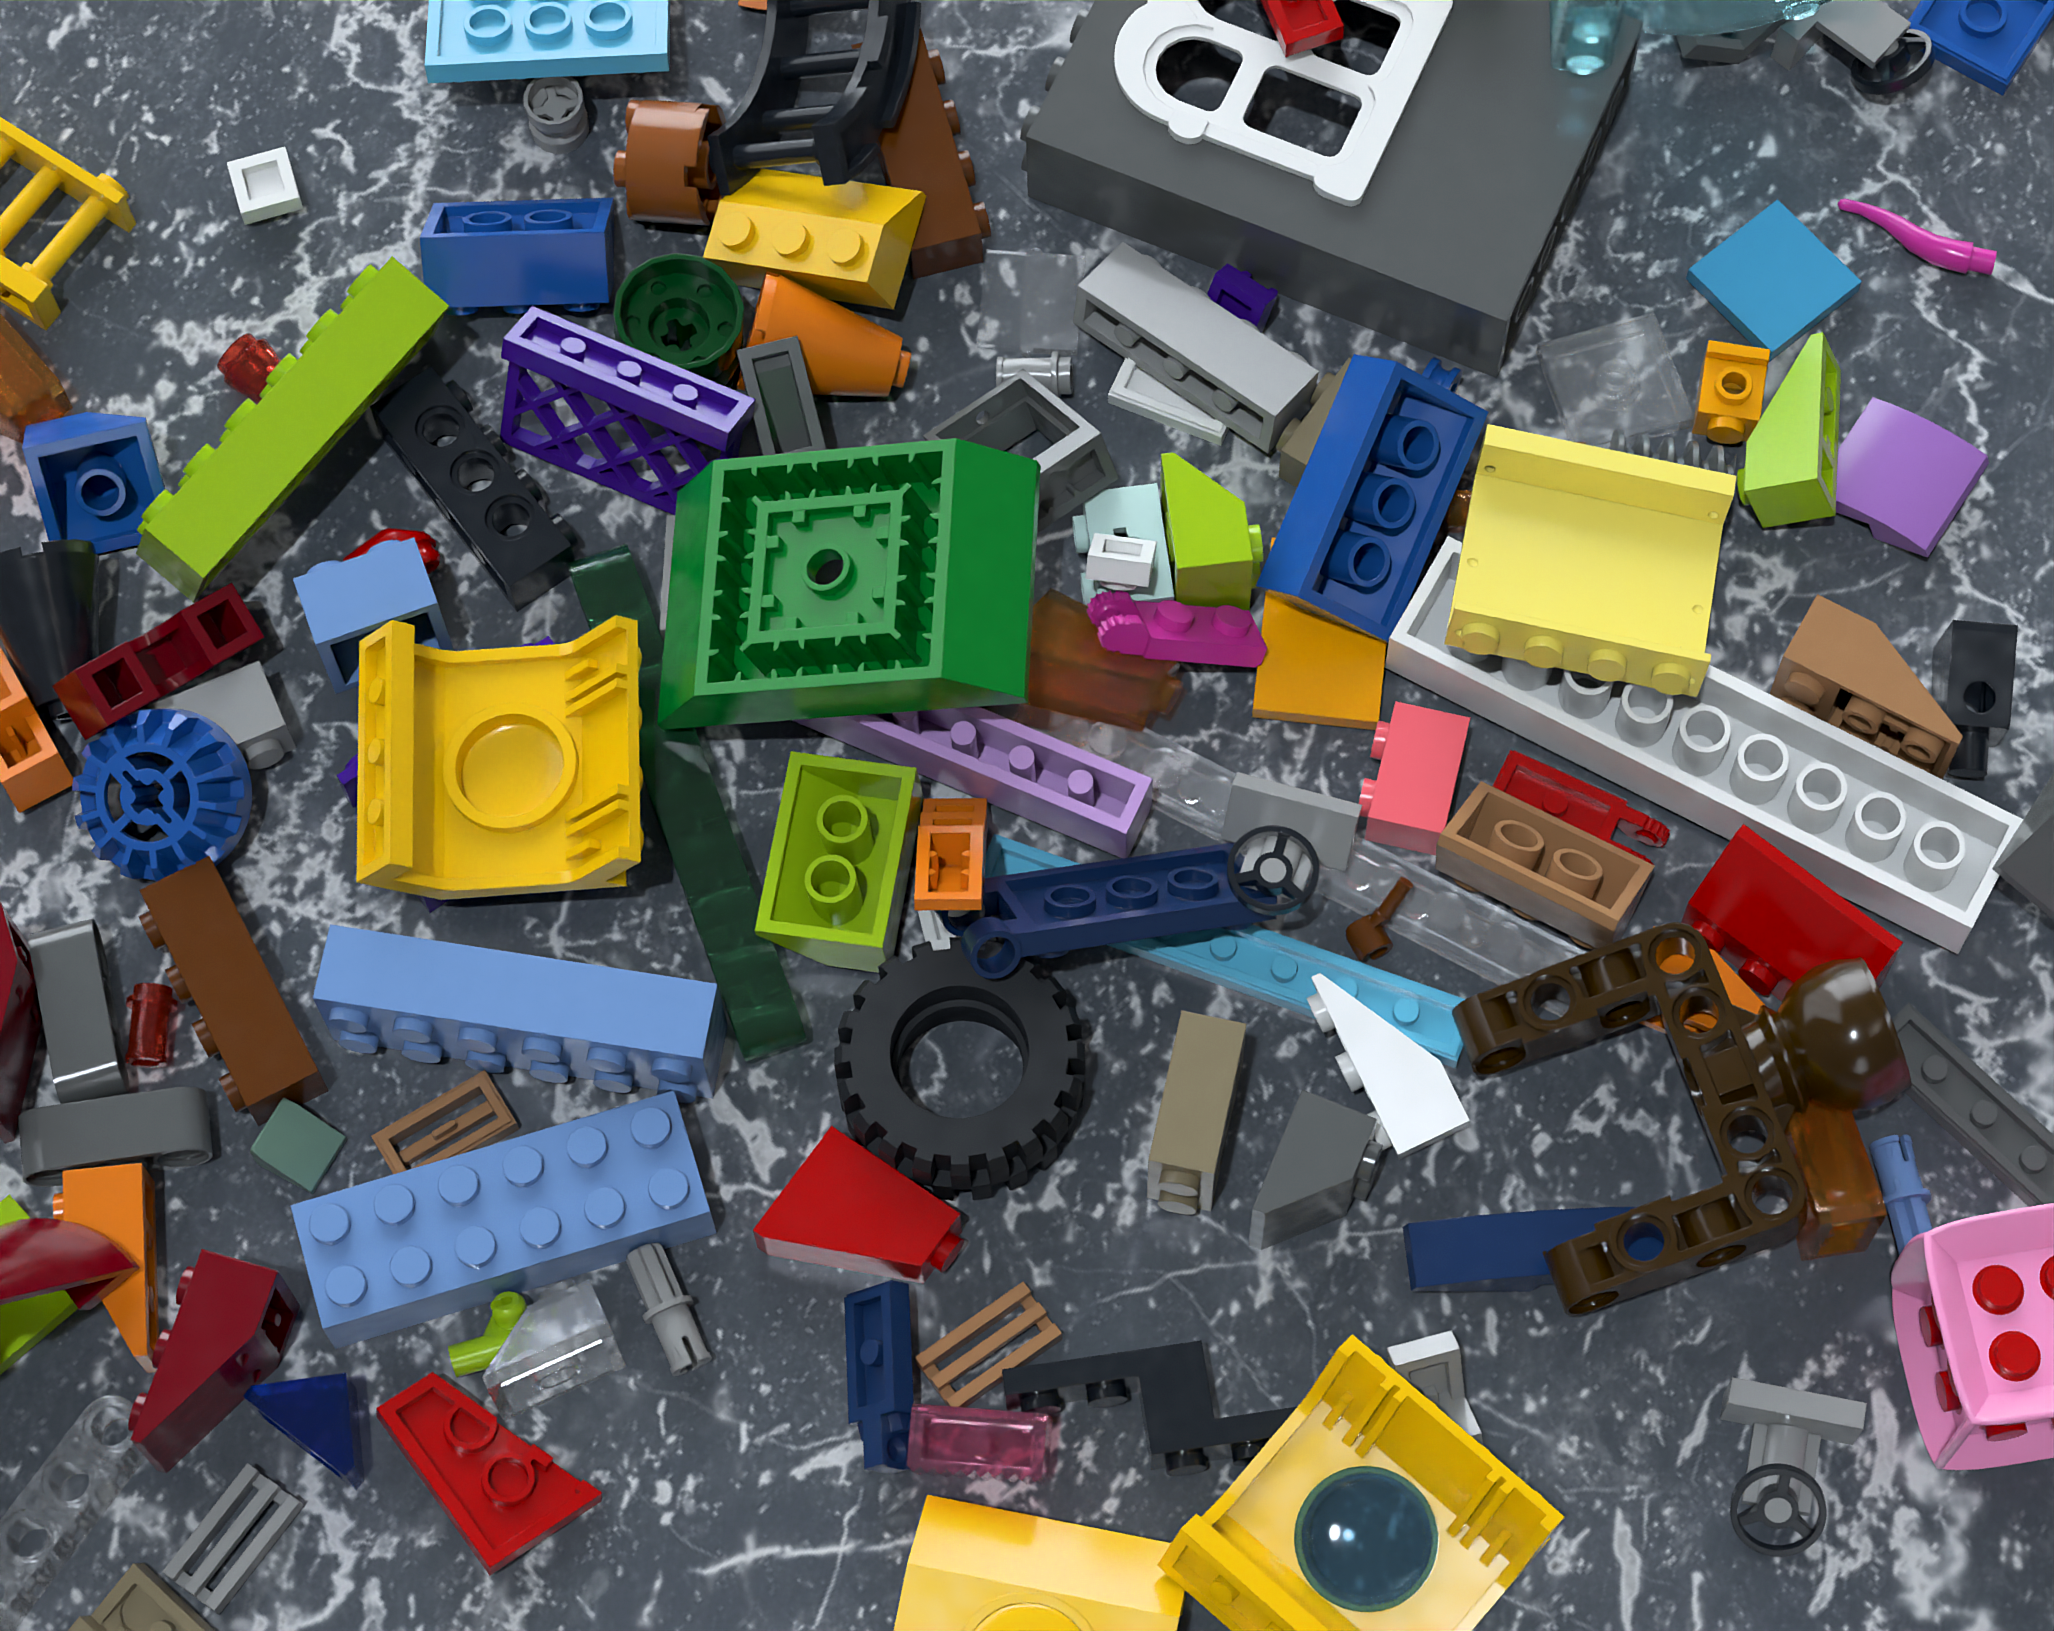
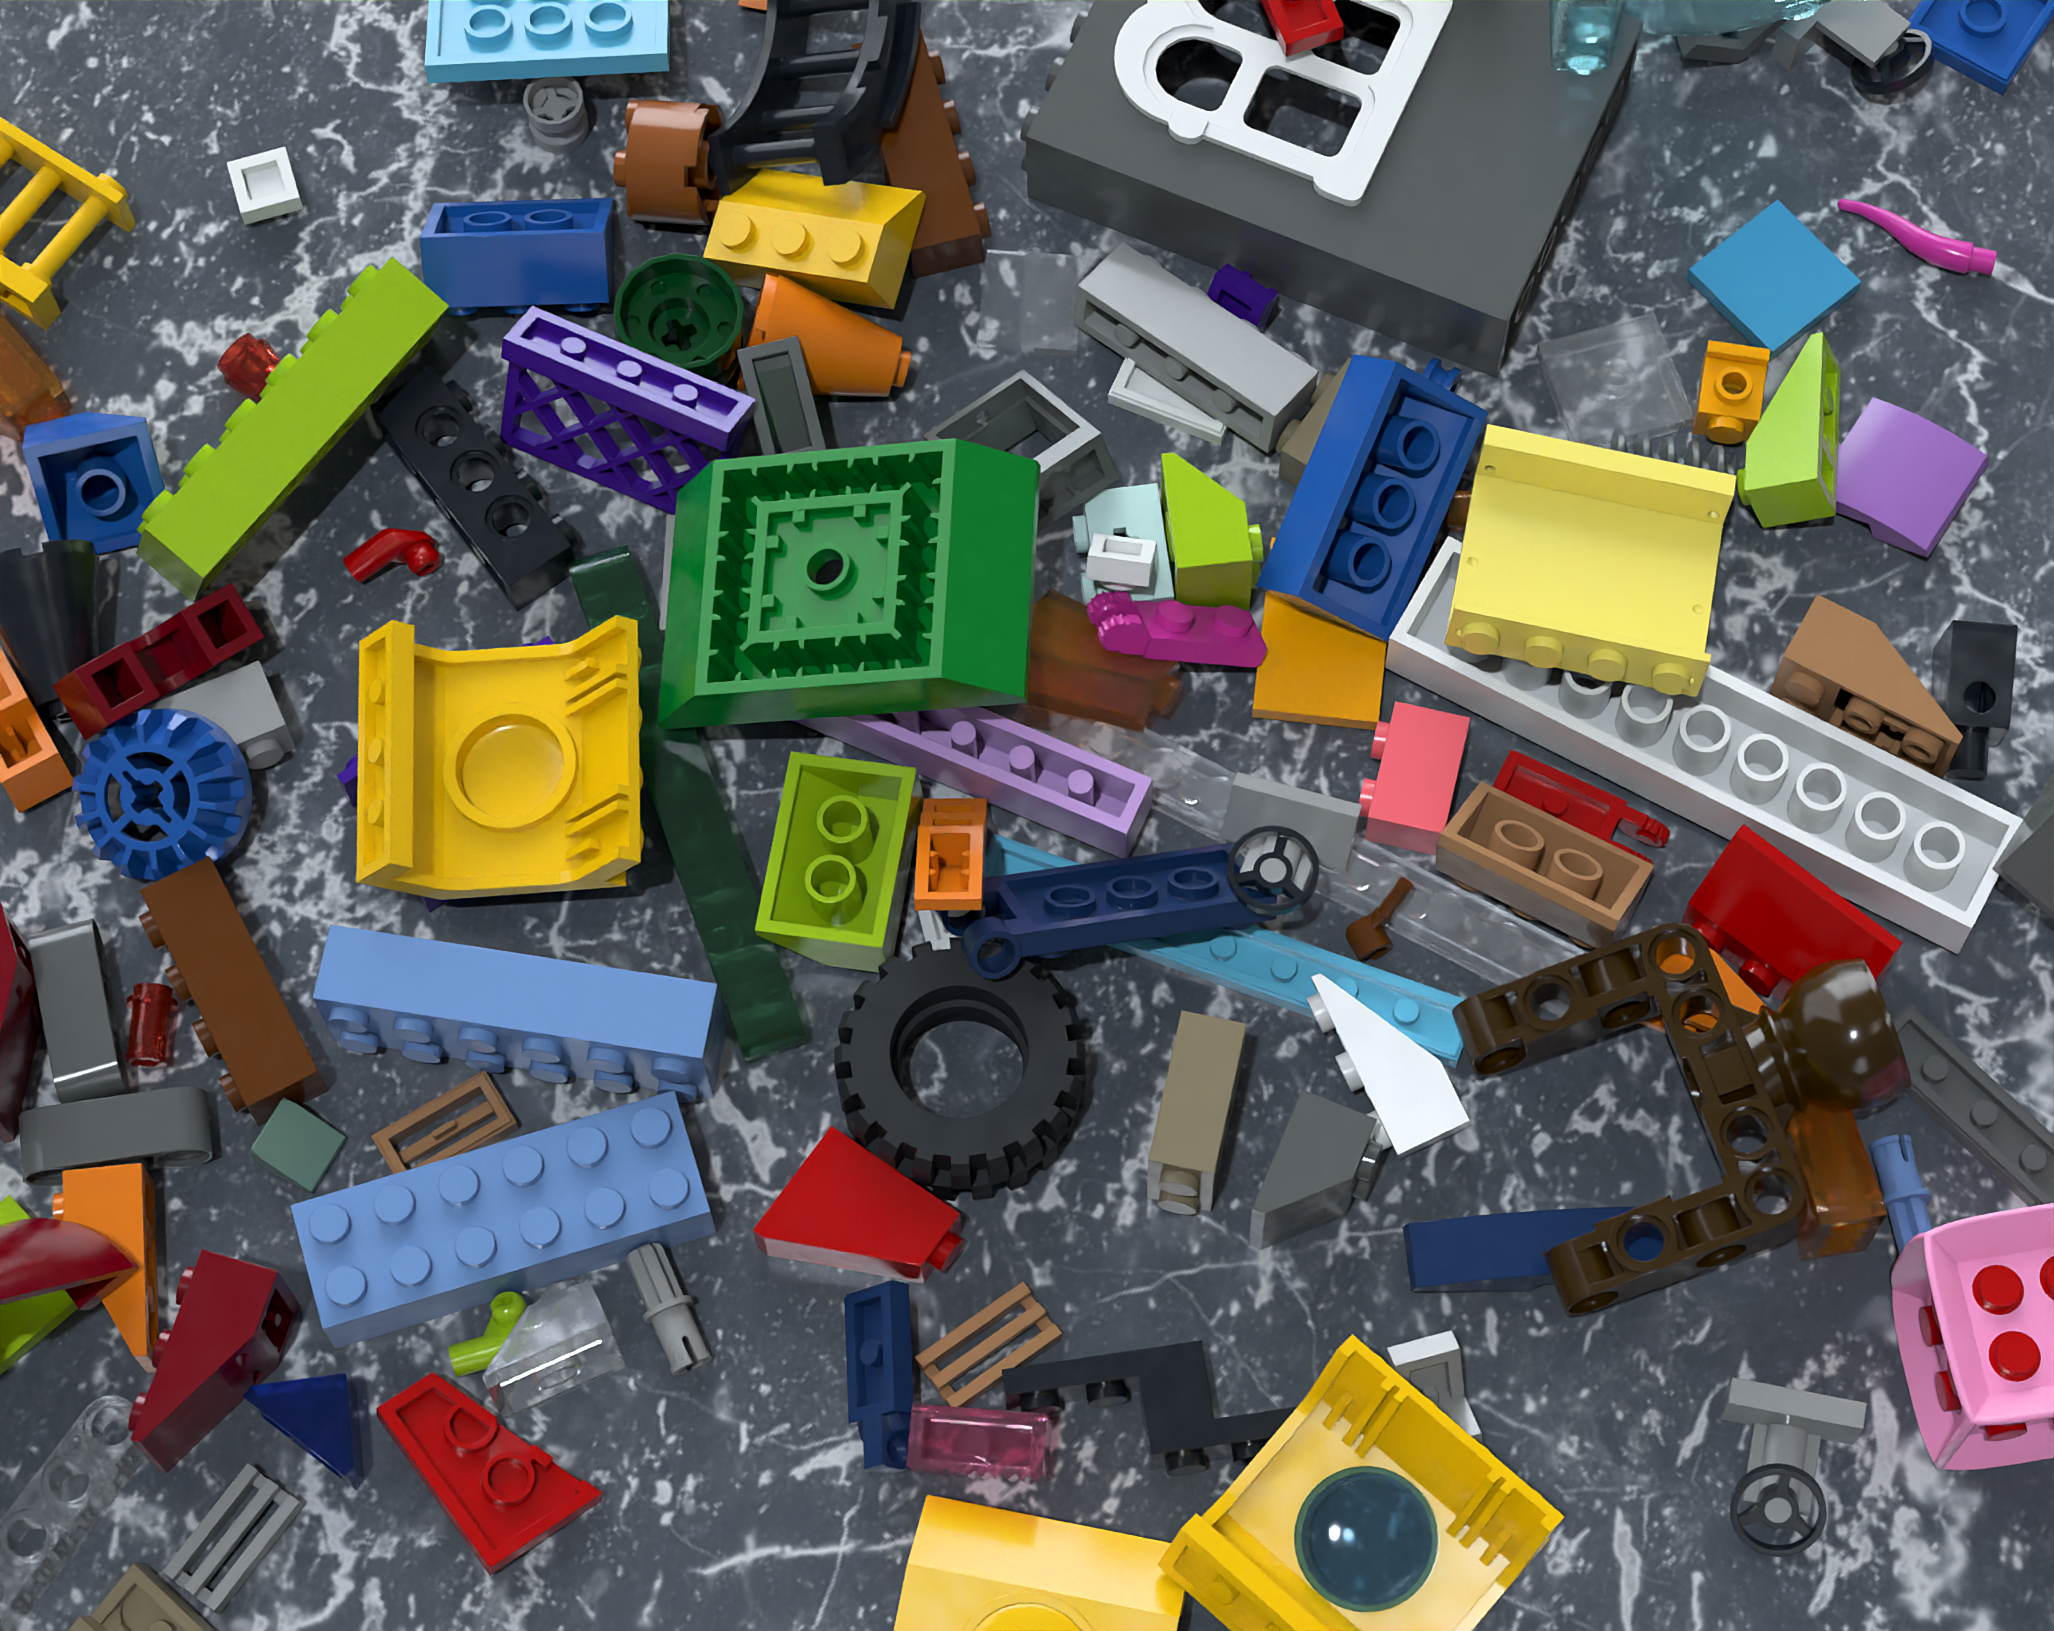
(363, 594): medium blue brick -> none
(1052, 372): light grey pin -> none

